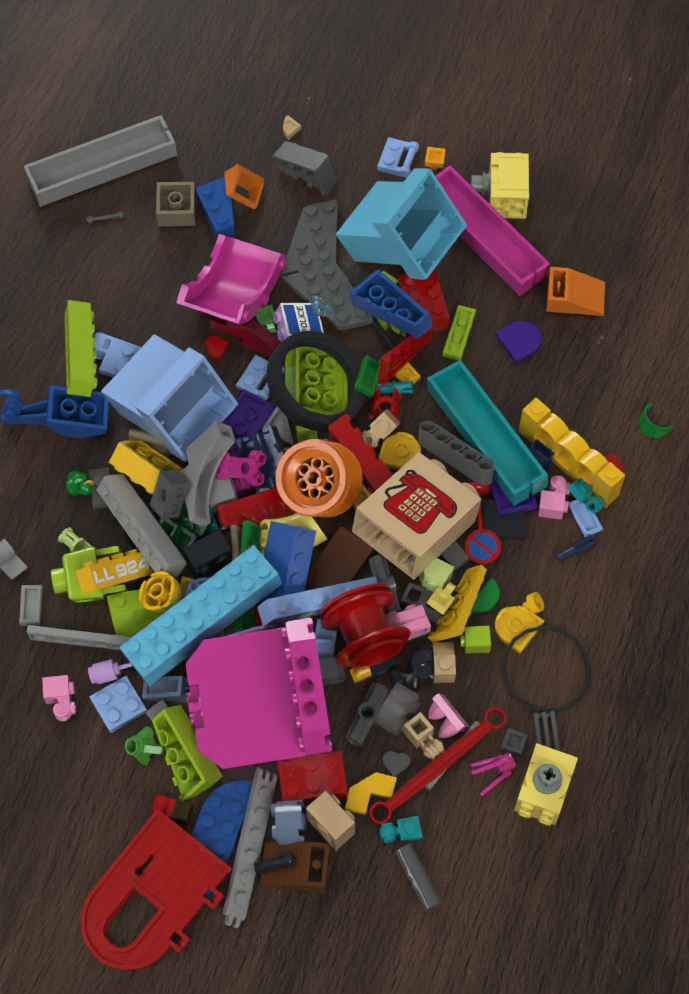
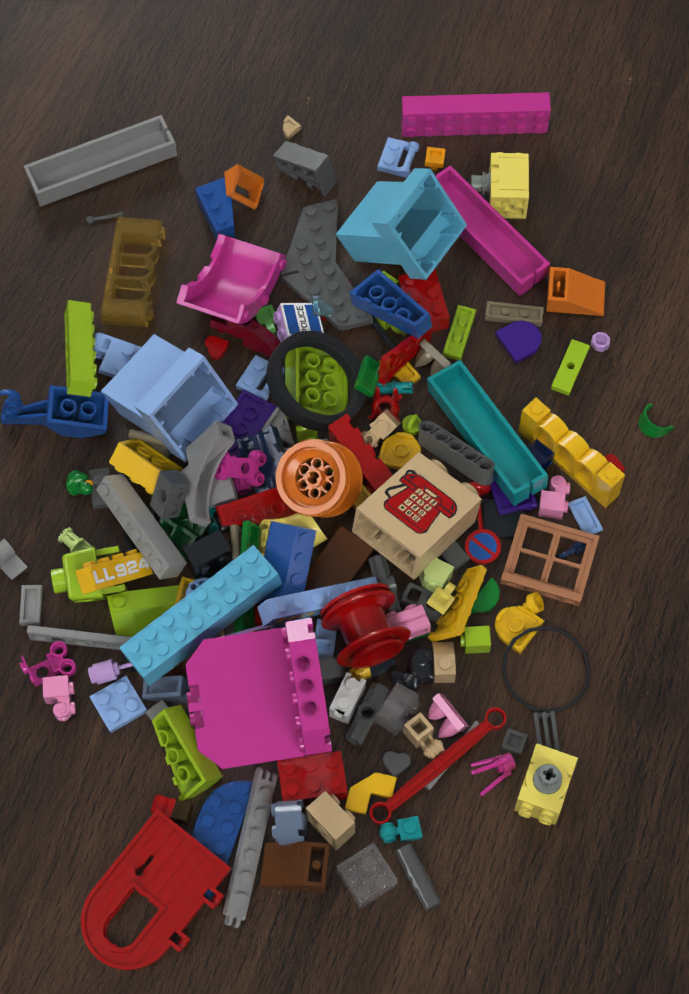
(54, 664): none -> dark pink piece
(127, 311): none -> clear yellow fence
(143, 745): bright green rock -> none
(160, 592): yellow cylinder -> none
(176, 204): dark tan brick -> none
(274, 863): black axle -> none
(347, 698): none -> white brick
(366, 875): none -> clear brick
(411, 424): none -> lime tile
(427, 354): none -> dark tan tile
(475, 114): none -> dark pink piece
(511, 313): none -> dark tan tile
(542, 586): none -> nougat window
(573, 359): none -> lime tile
(582, 492): teal plate -> none
(600, 341): none -> lavender tile

